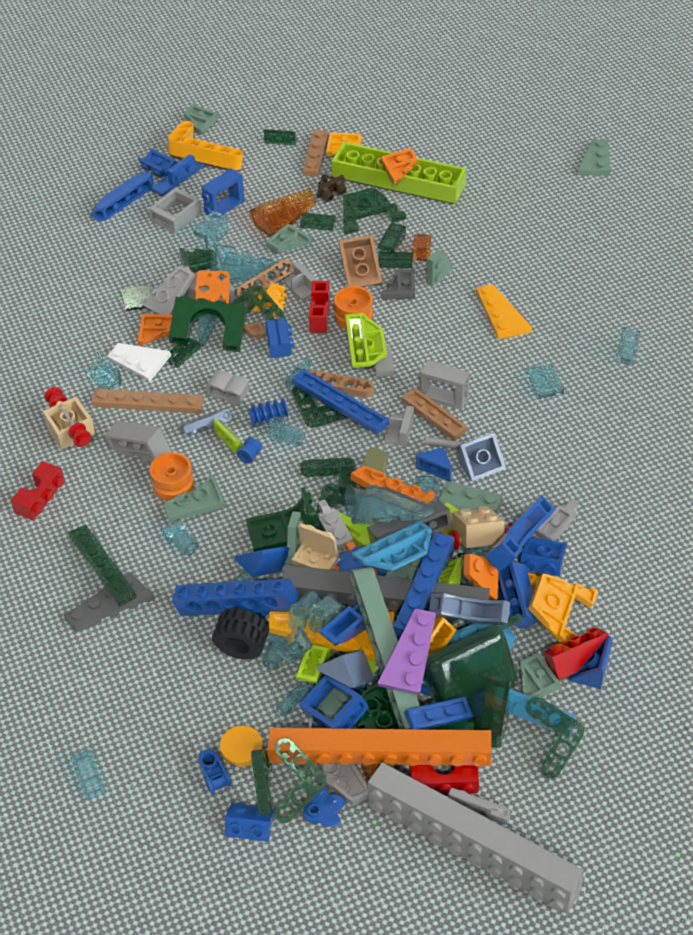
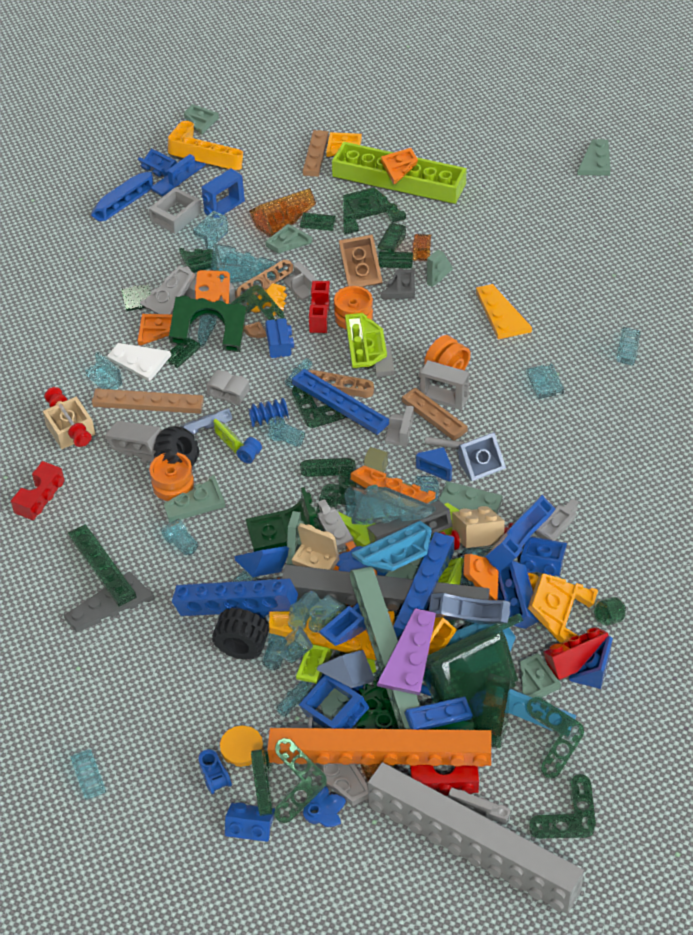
(174, 441): none -> black wheel
(280, 137): clear green slope -> none
(330, 184): dark brown hips -> none
(449, 353): none -> orange wheel
(573, 820): none -> clear green beam
(610, 611): none -> clear green head

